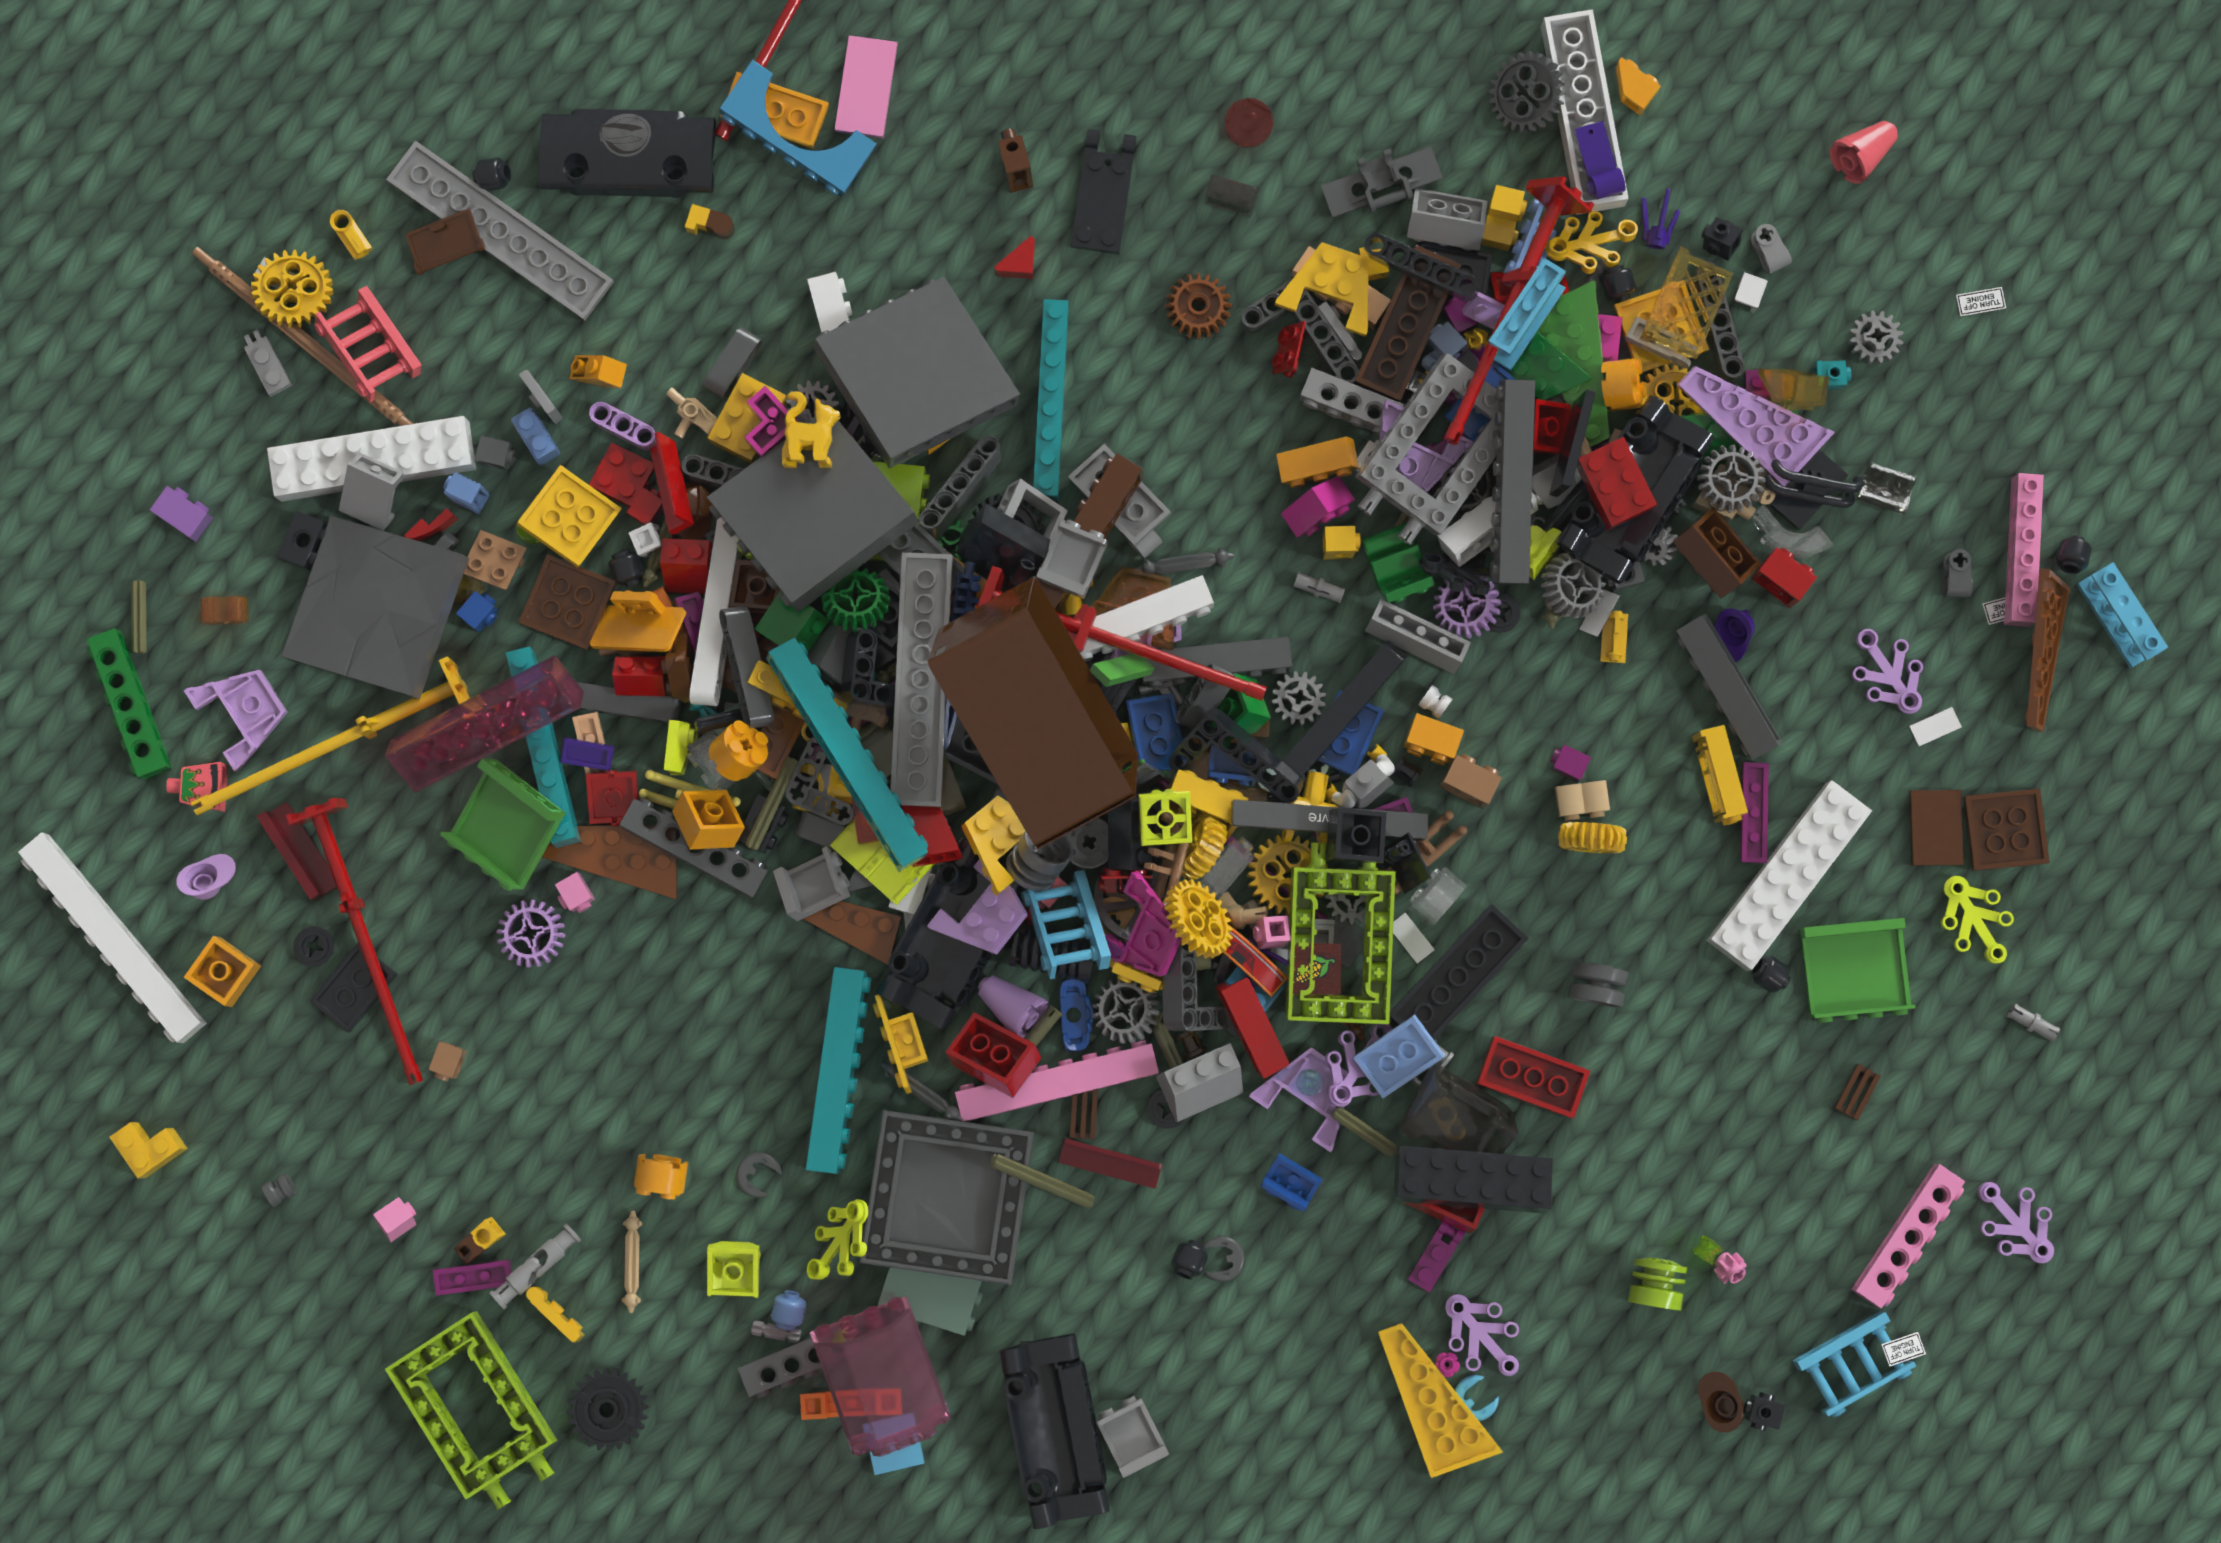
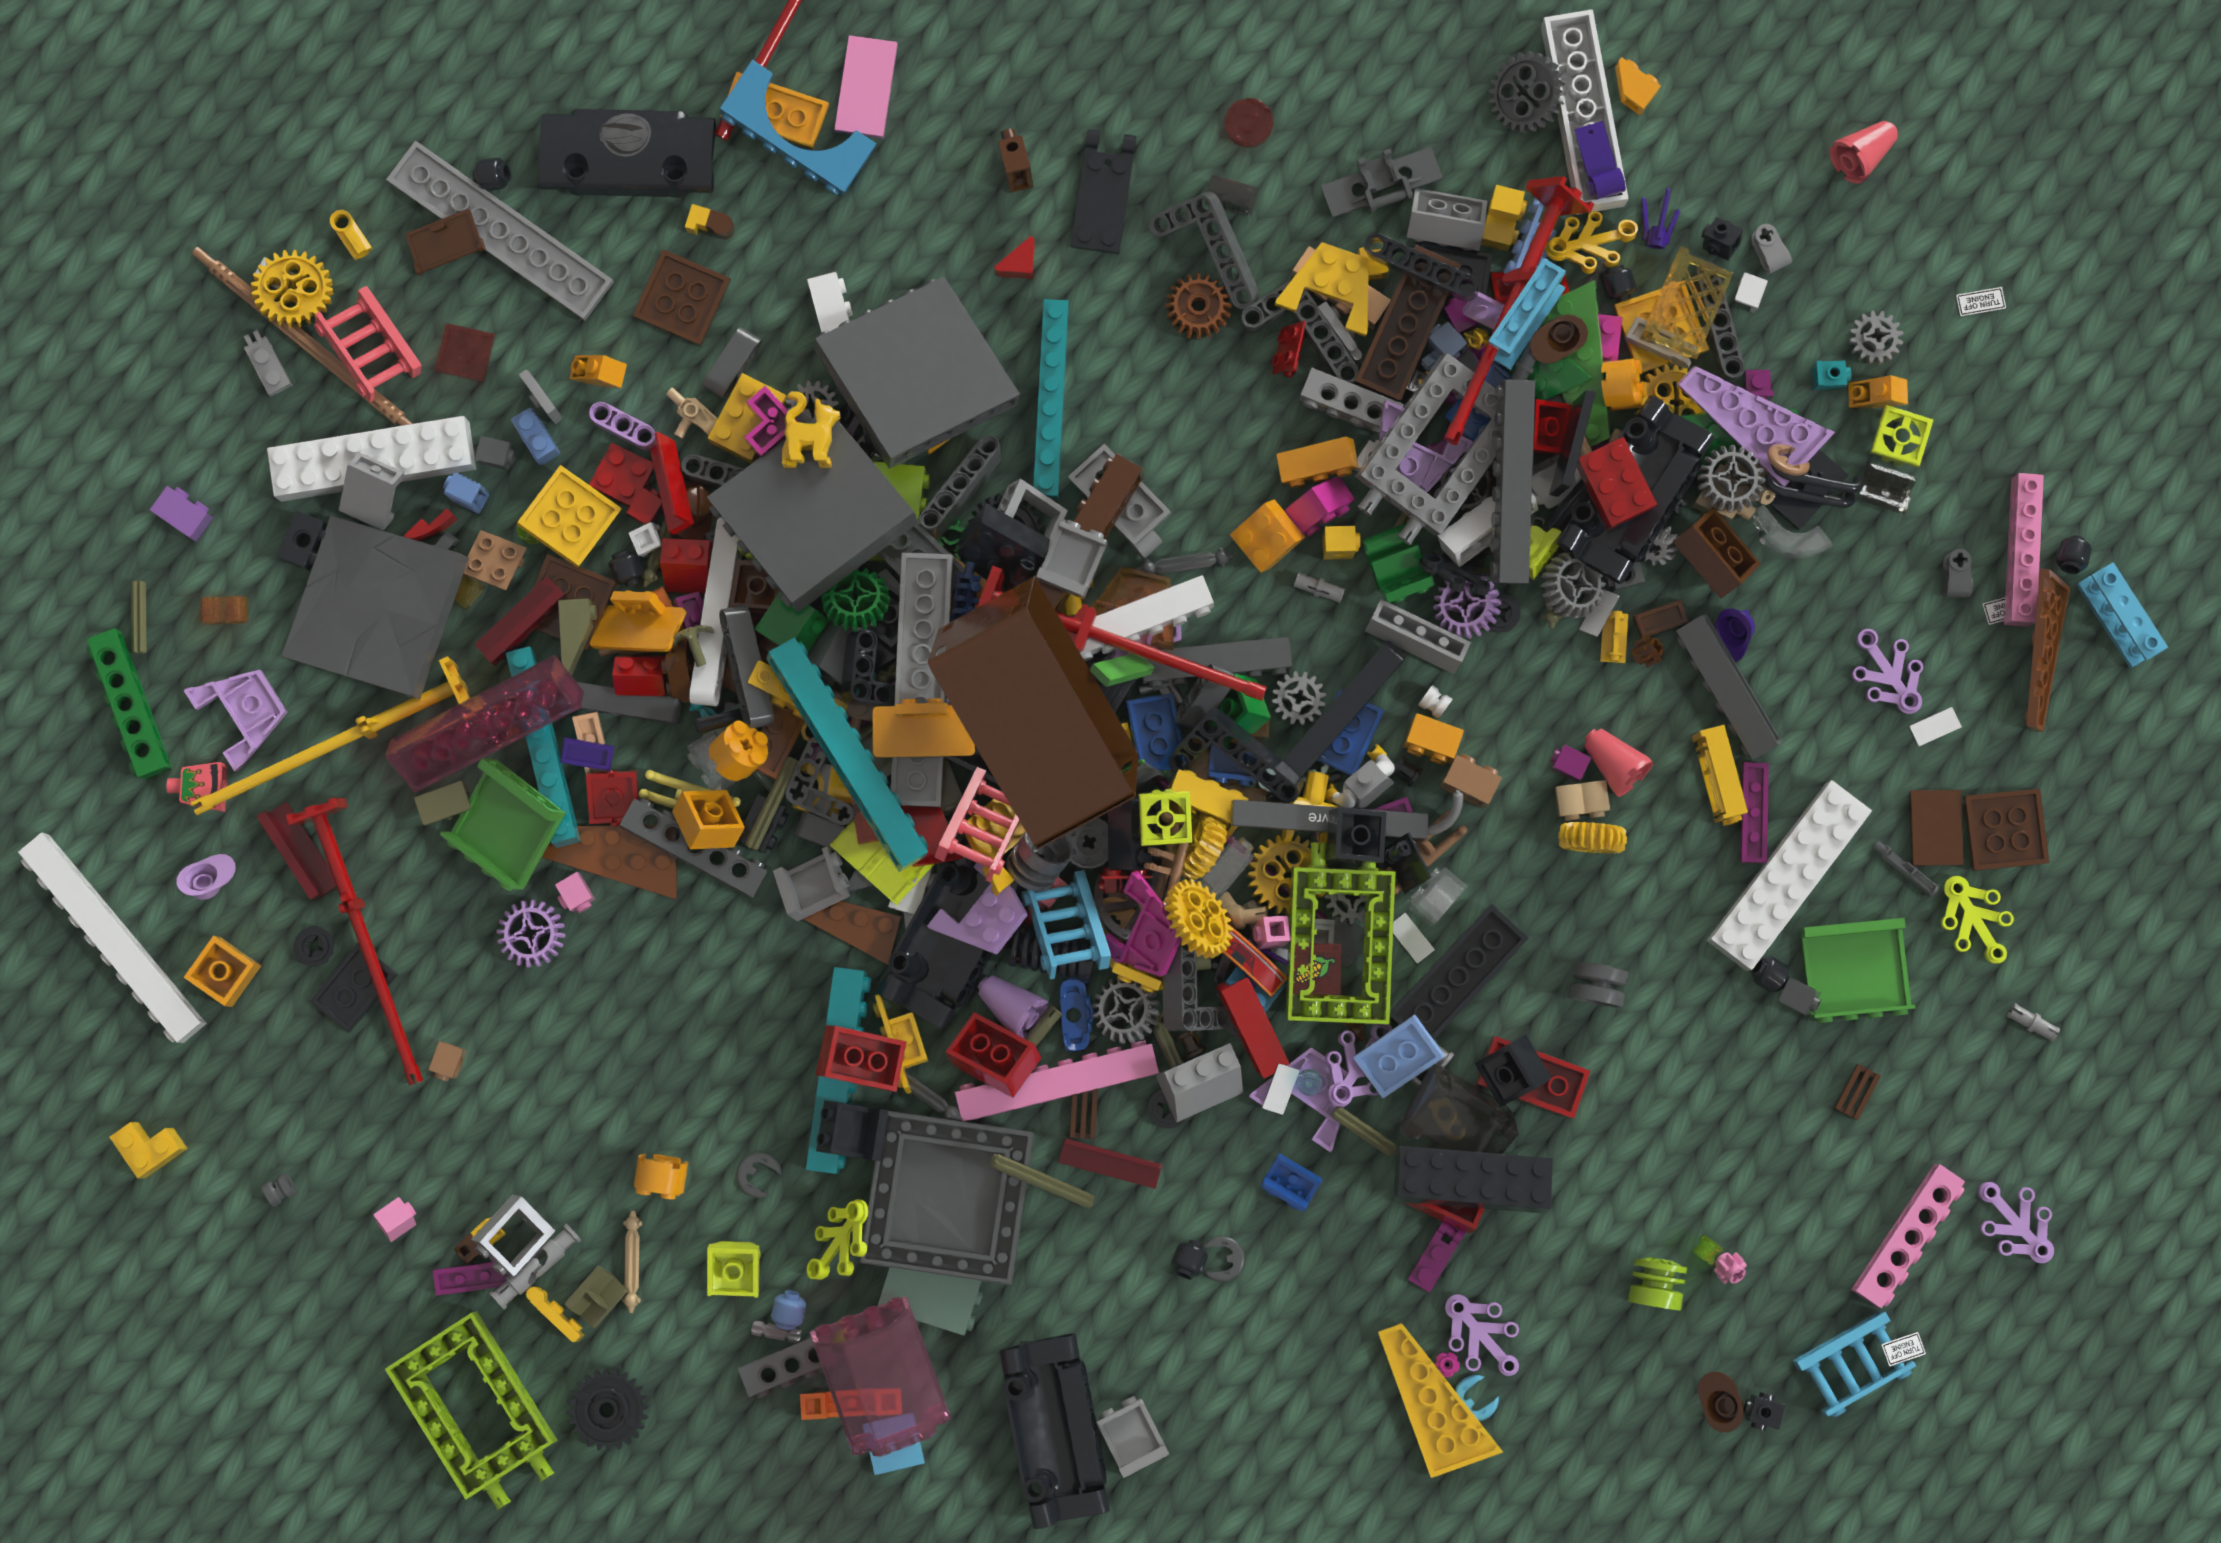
(443, 803): none -> olive panel
(465, 352): none -> clear red tile
(478, 611): blue brick -> none
(520, 621): none -> dark red panel
(530, 1216): none -> light grey window
(576, 625): none -> olive slope
(596, 1296): none -> olive panel
(679, 737): neon yellow slope -> none
(681, 297): none -> reddish brown plate
(691, 635): none -> olive plant
(852, 1130): none -> black panel
(861, 1058): none -> red brick
(919, 730): none -> light orange bracket
(959, 825): none -> coral fence
(1214, 242): none -> dark grey beam
(1267, 536): none -> light orange brick
(1280, 1089): none -> white sticker
(1451, 817): none -> light grey piece
(1513, 1070): none -> black slope
(1525, 365): none -> dark grey pin
(1558, 338): none -> reddish brown piece
(1617, 761): none -> coral cone
(1647, 651): none -> reddish brown gear
(1661, 619): none -> reddish brown tile
(1780, 462): none -> medium nougat head
(1784, 577): red brick -> none
(1795, 388): clear yellow slope -> none
(1800, 997): none -> dark grey brick
(1878, 392): none -> light orange slope
(1879, 448): none -> neon yellow piece
(1906, 869): none -> dark grey piece

